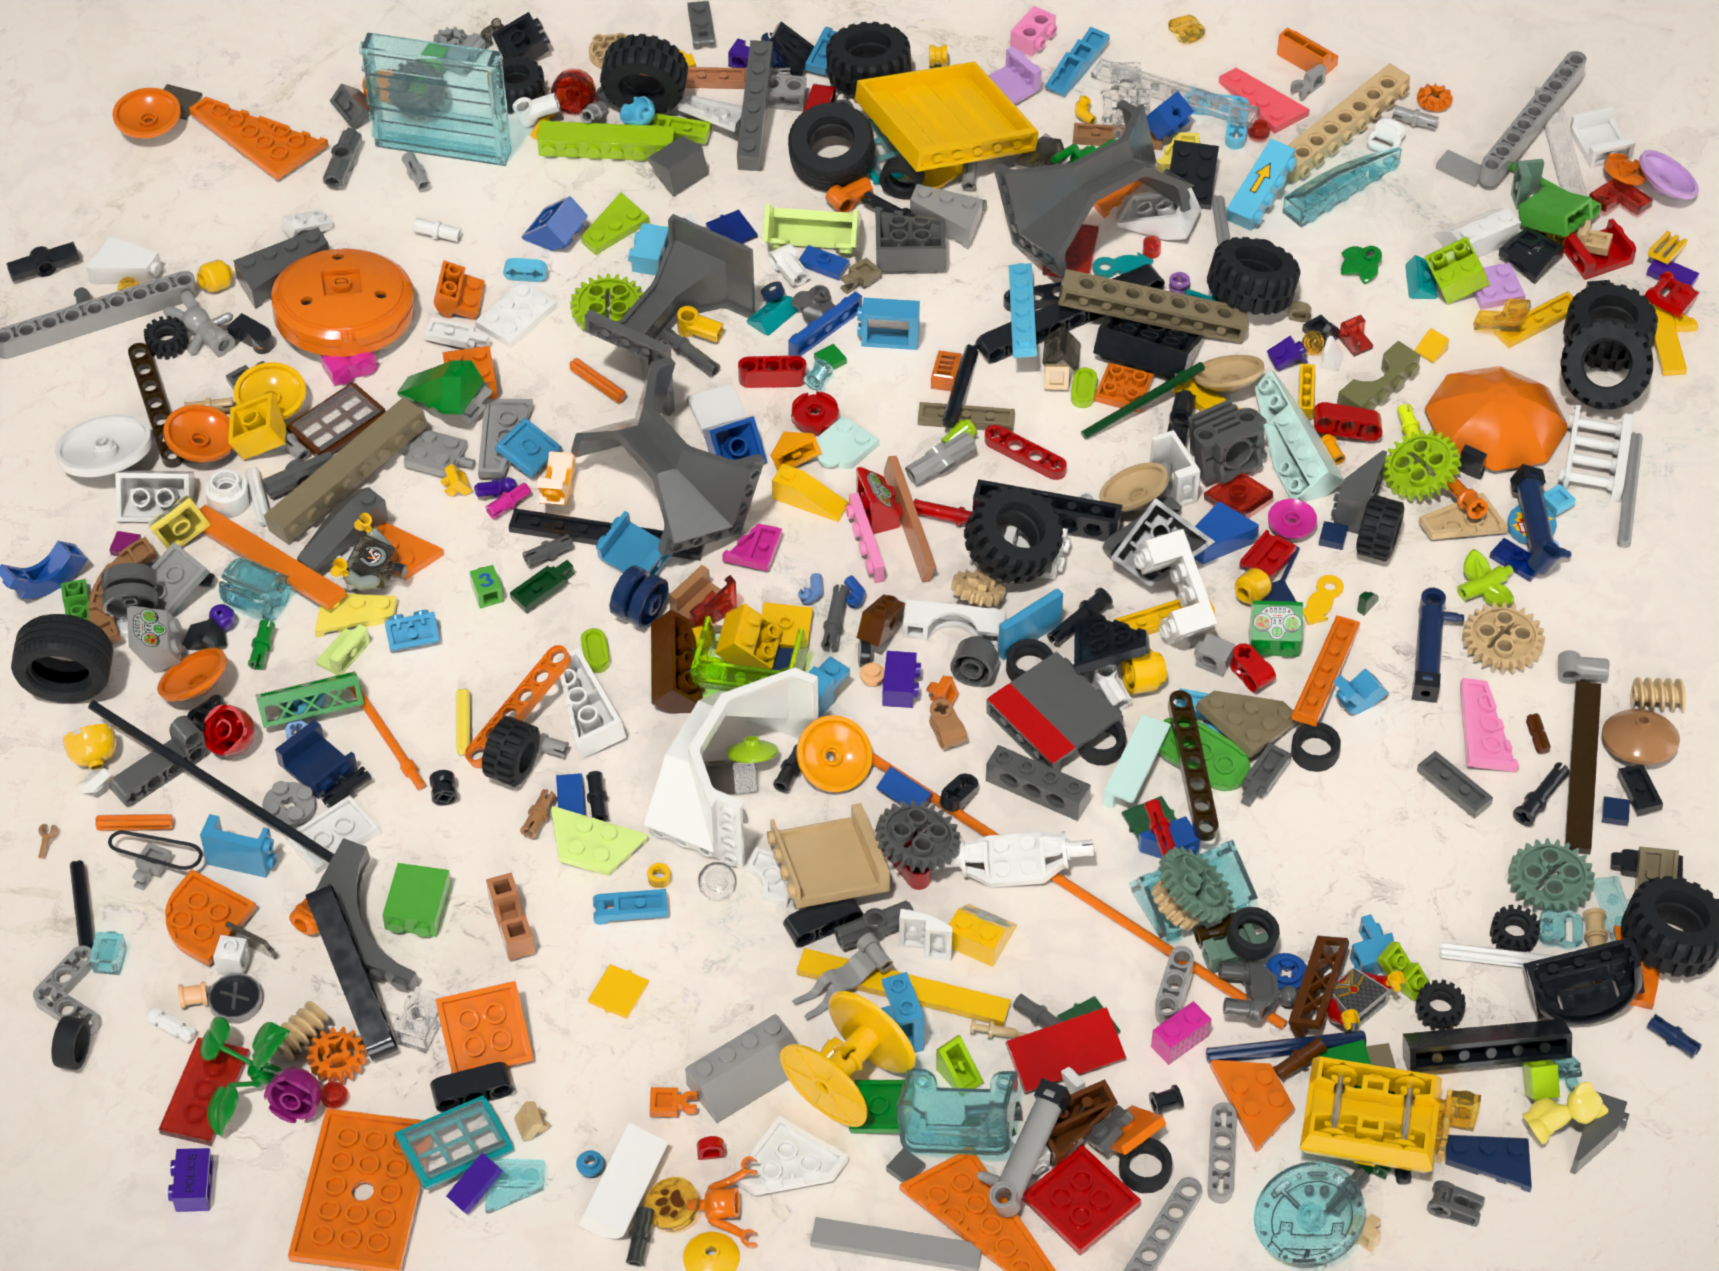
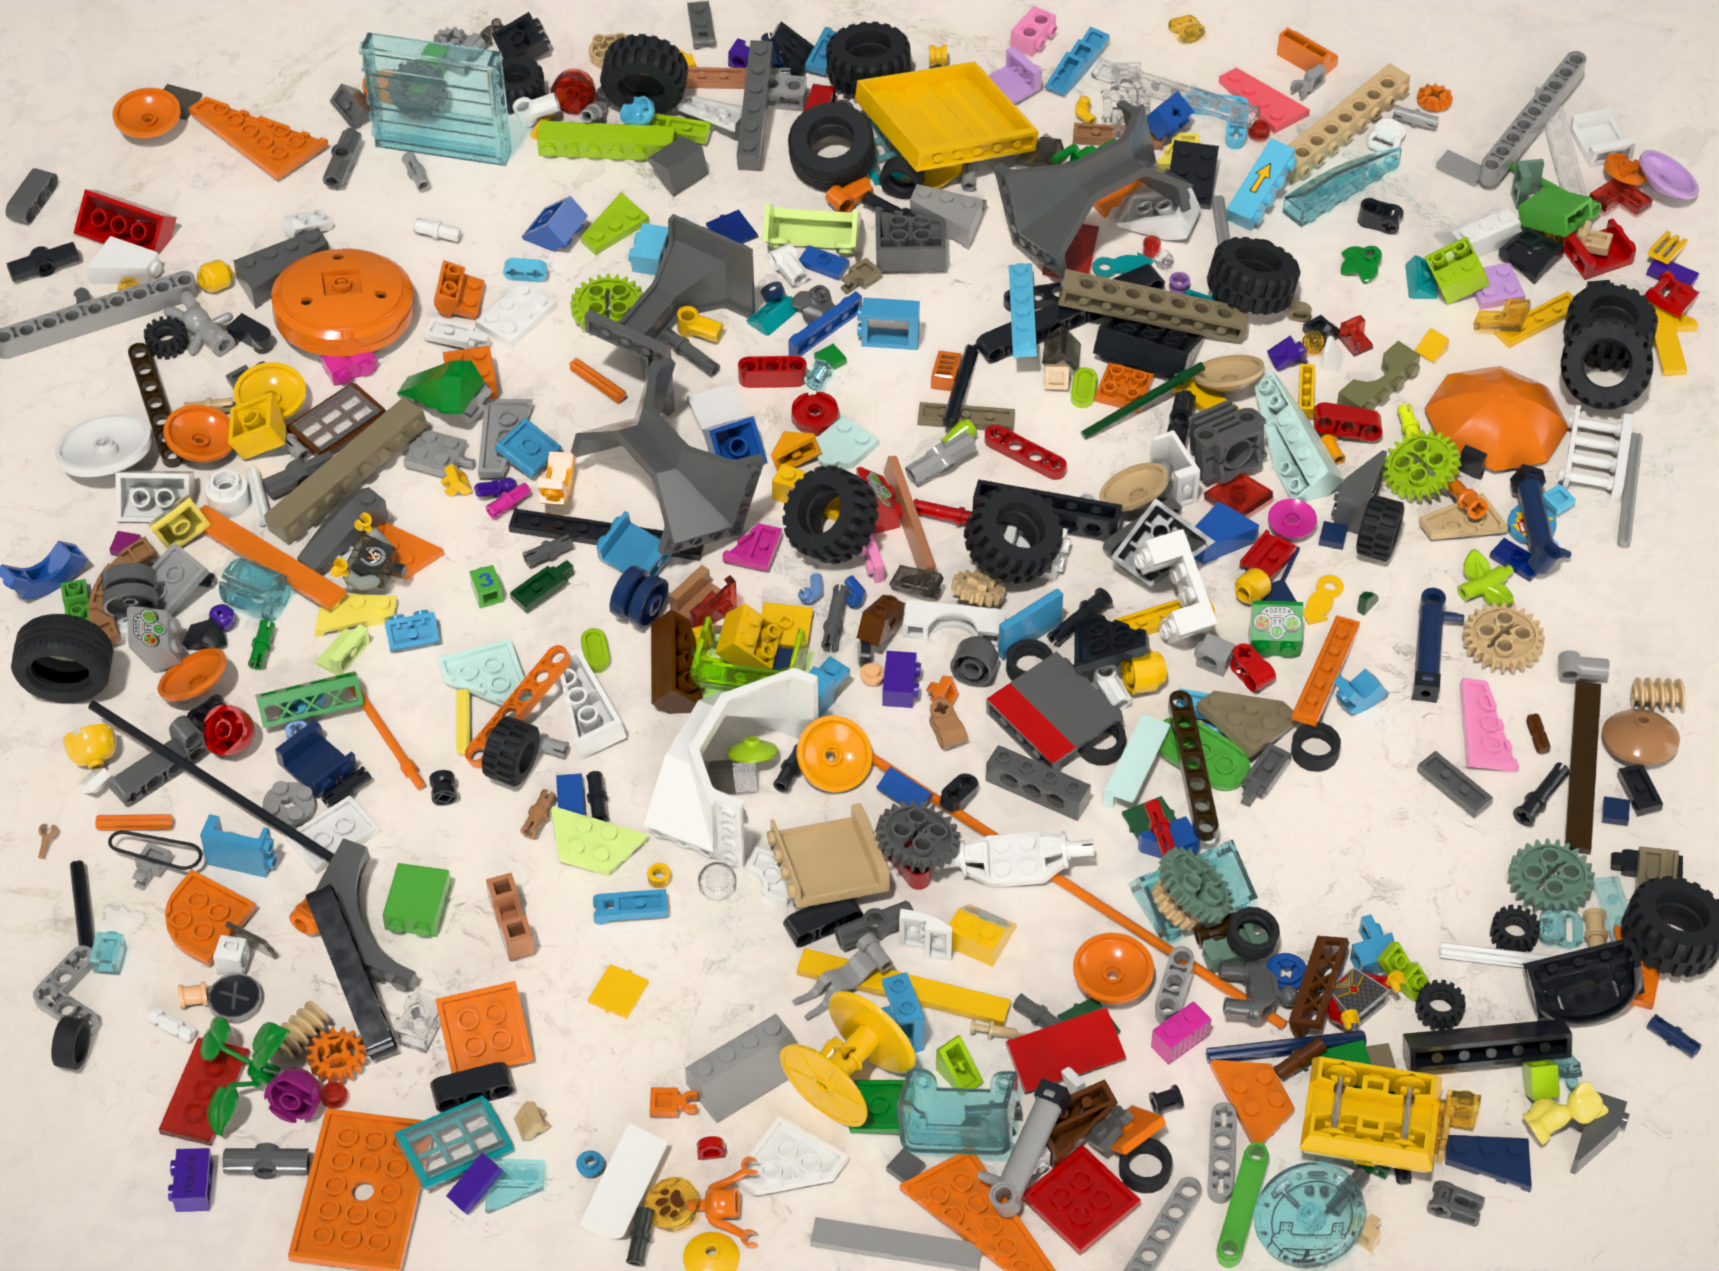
(31, 195): none -> dark grey beam
(109, 215): none -> red slope
(266, 1160): none -> dark grey piece
(485, 671): none -> light aqua plate
(808, 503): none -> black tyre
(917, 581): none -> clear smoke plate
(1116, 957): none -> orange dish
(1164, 260): none -> clear hinge
(1242, 1205): none -> bright green piece
(1377, 215): none -> black piece

